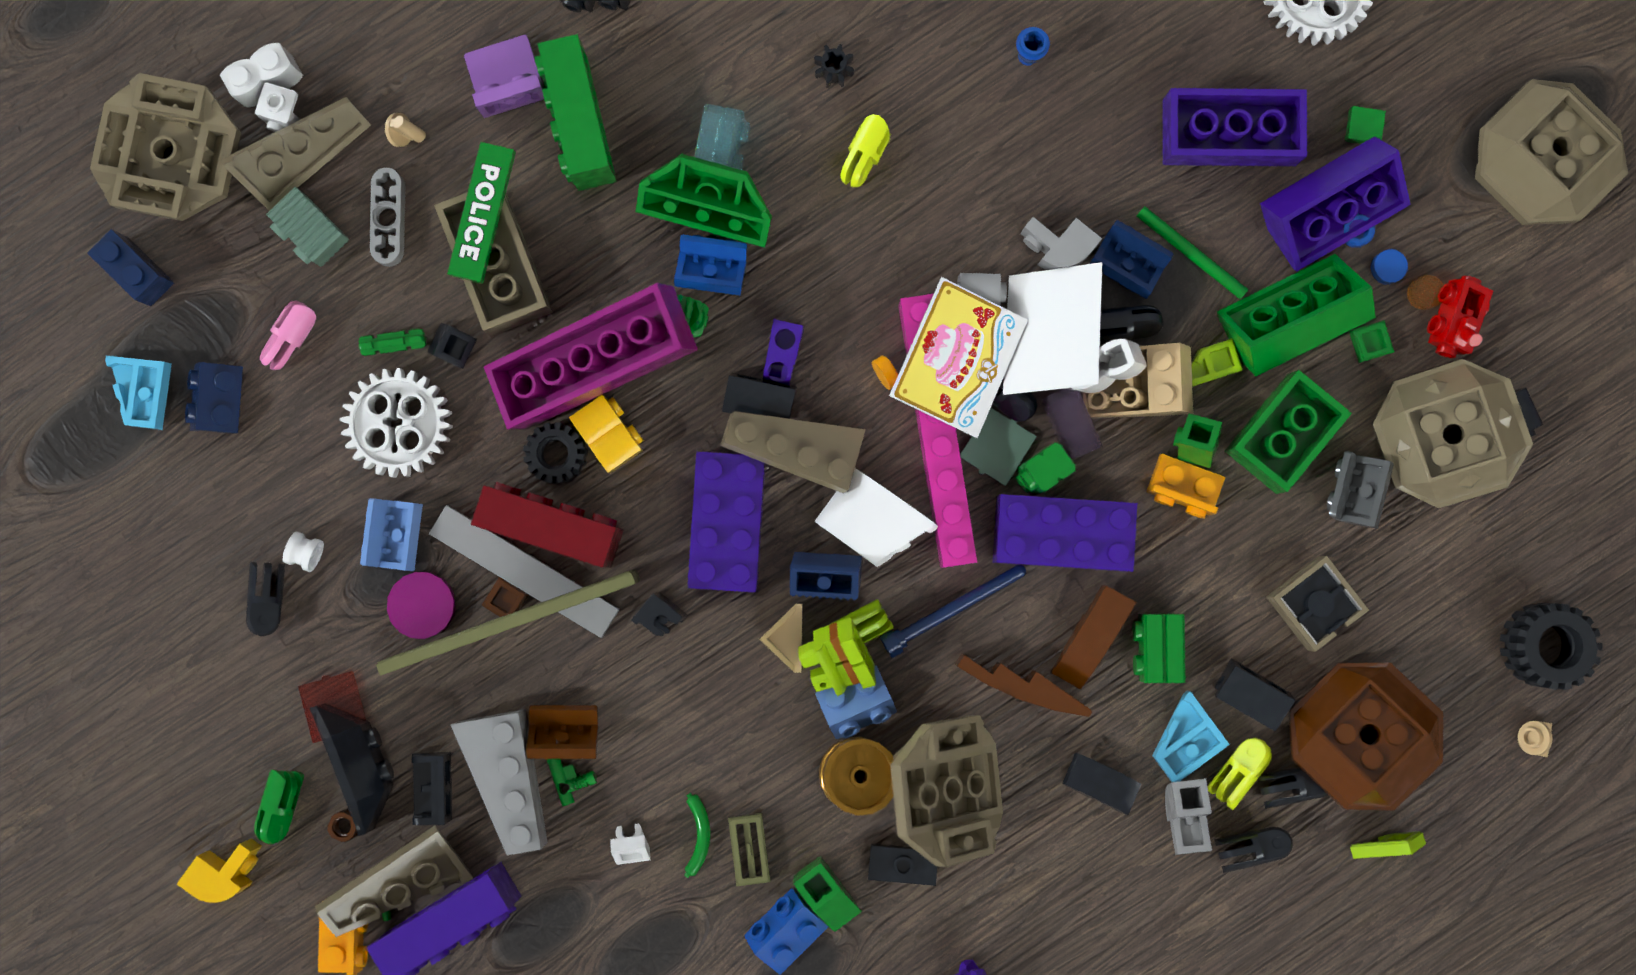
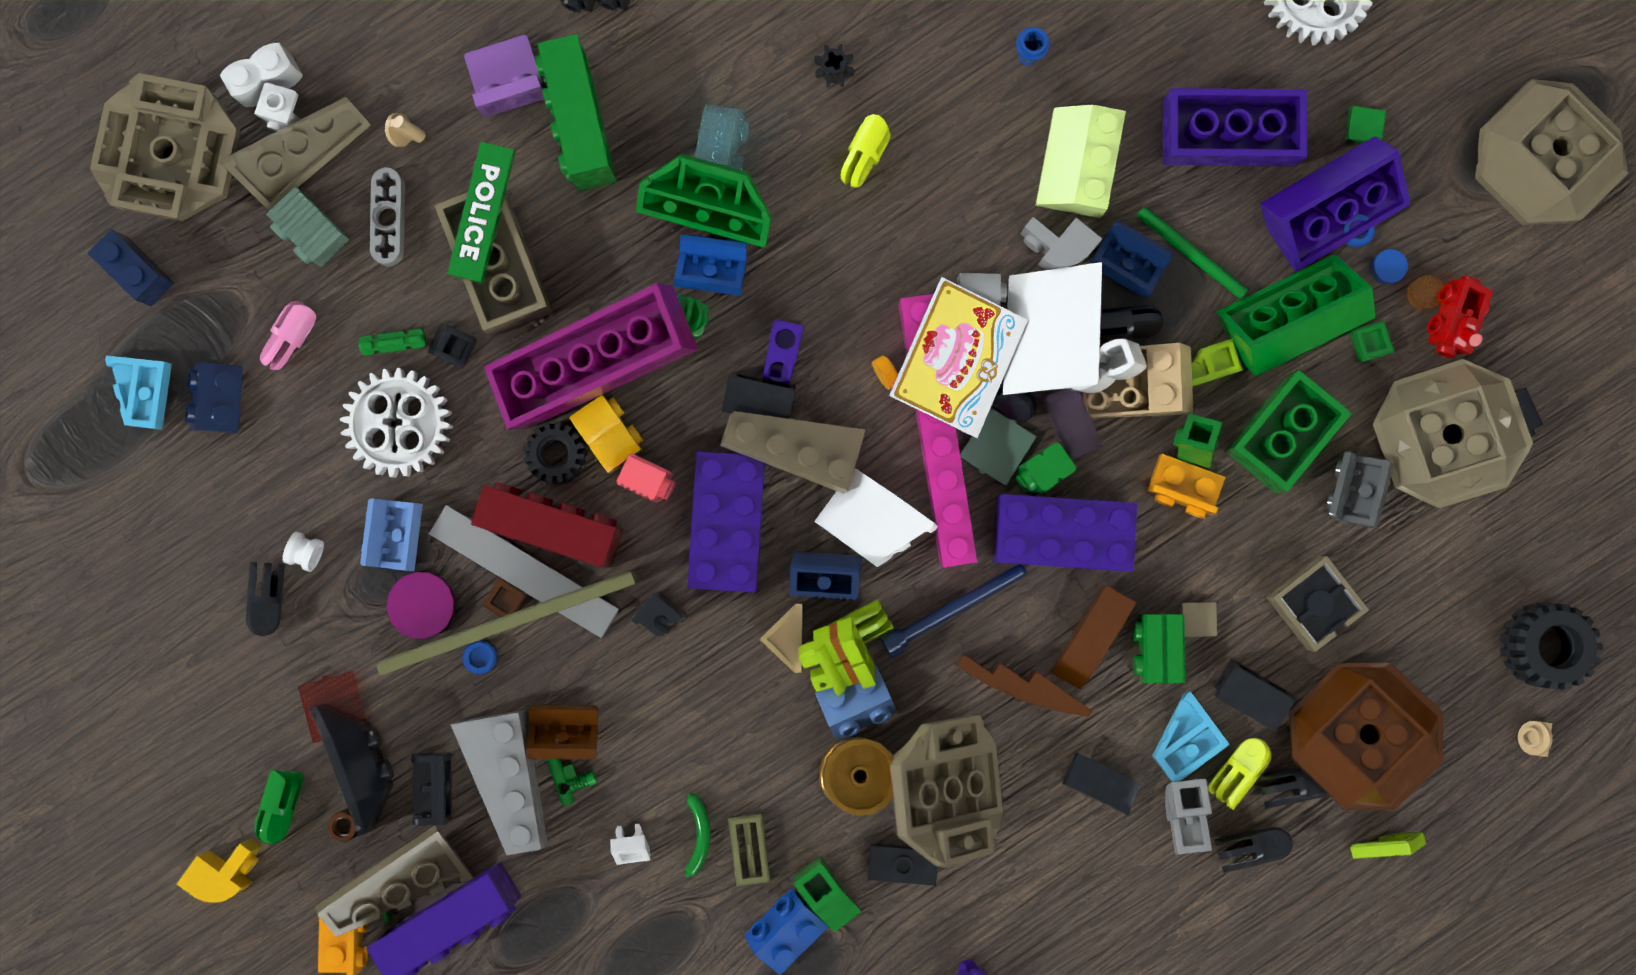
(480, 657): none -> blue tile
(646, 479): none -> coral brick
(1080, 159): none -> yellowish green slope
(1200, 619): none -> dark tan tile

